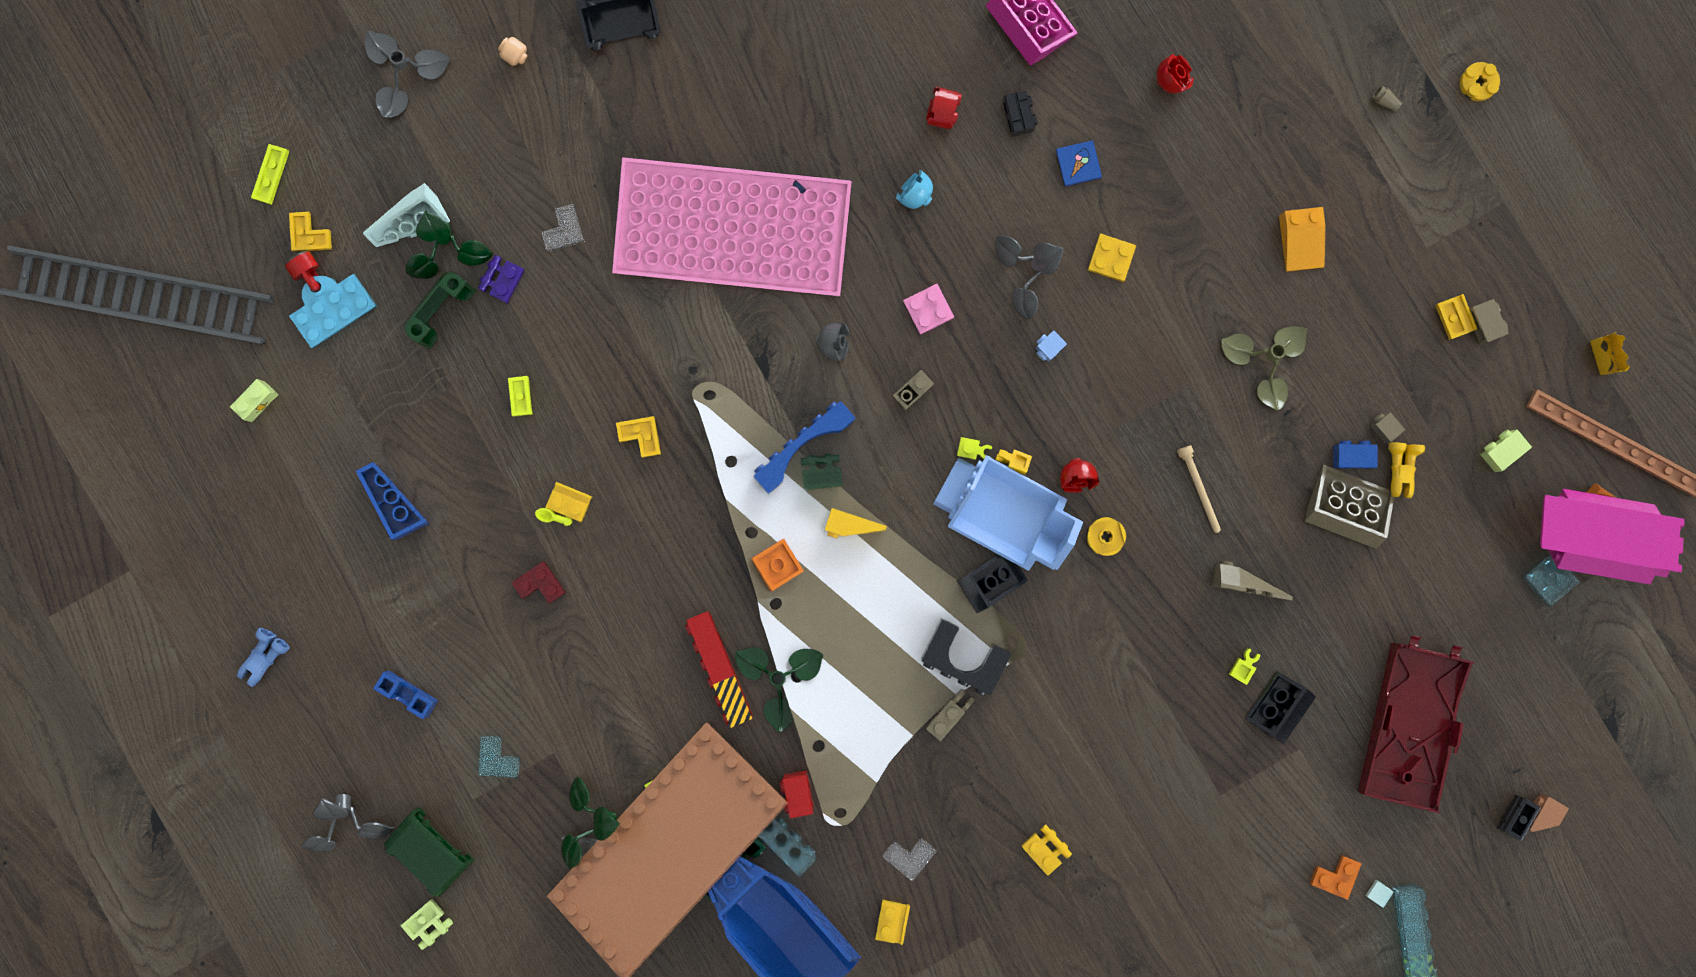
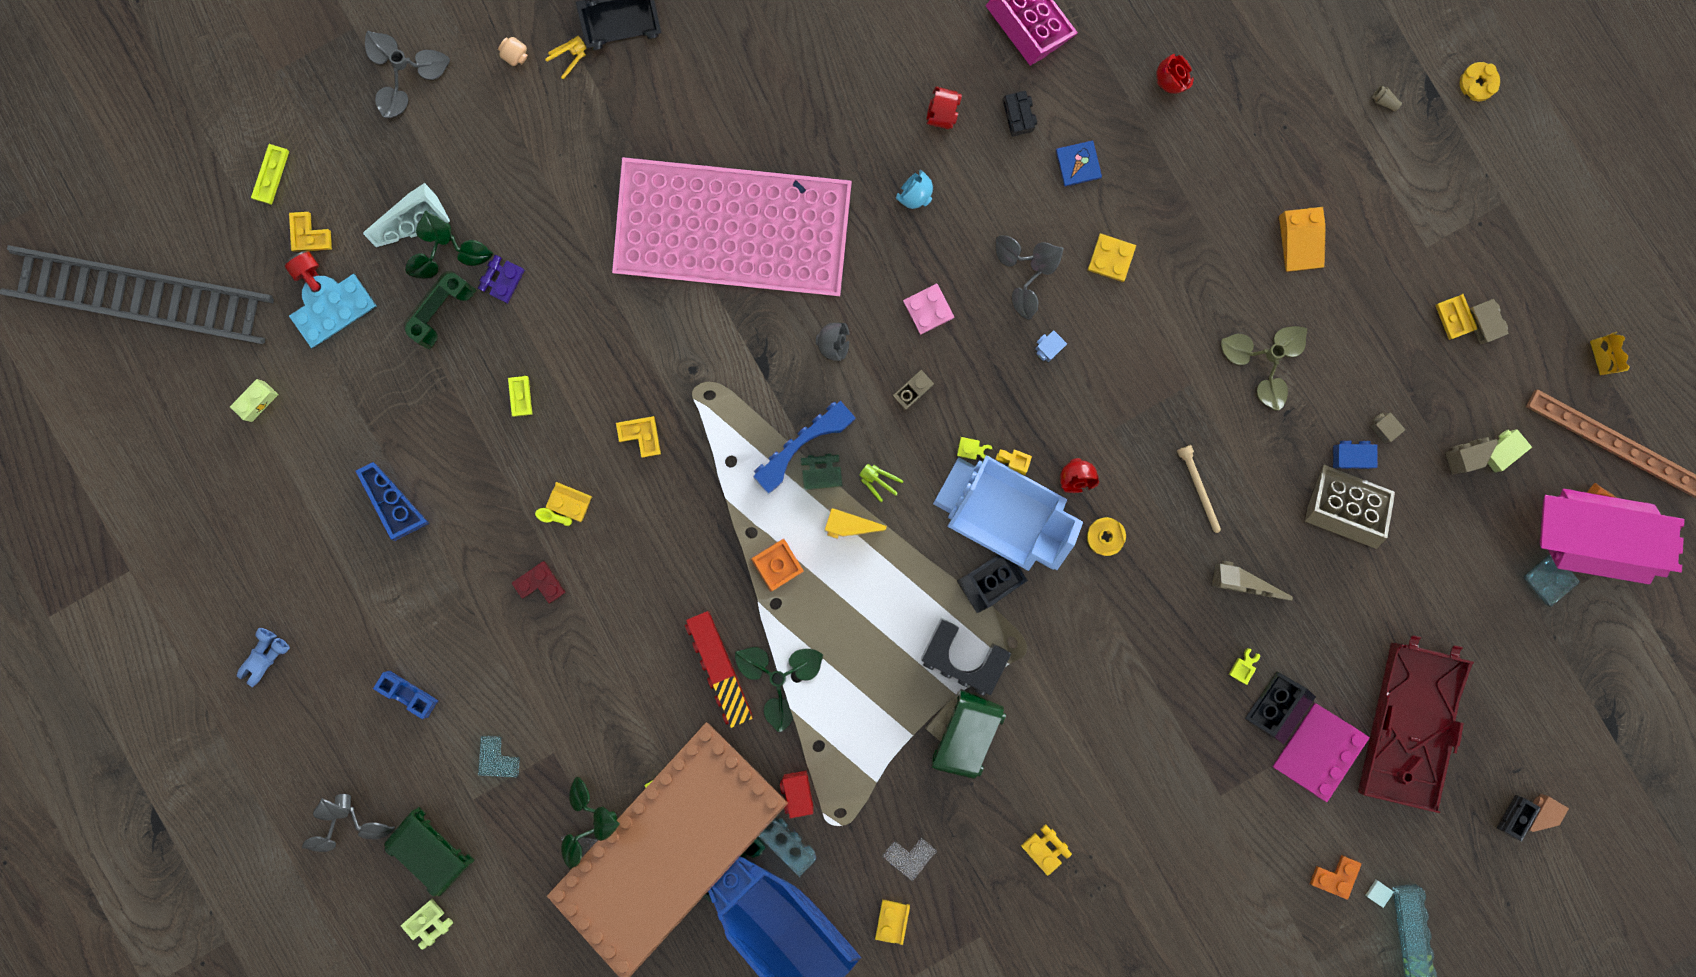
(568, 232): clear plate -> none
(575, 46): none -> yellow plant
(870, 474): none -> lime plant
(968, 736): none -> windscreen
(1320, 752): none -> dark pink slope
(1406, 472): yellow piece -> none
(1470, 455): none -> dark tan slope

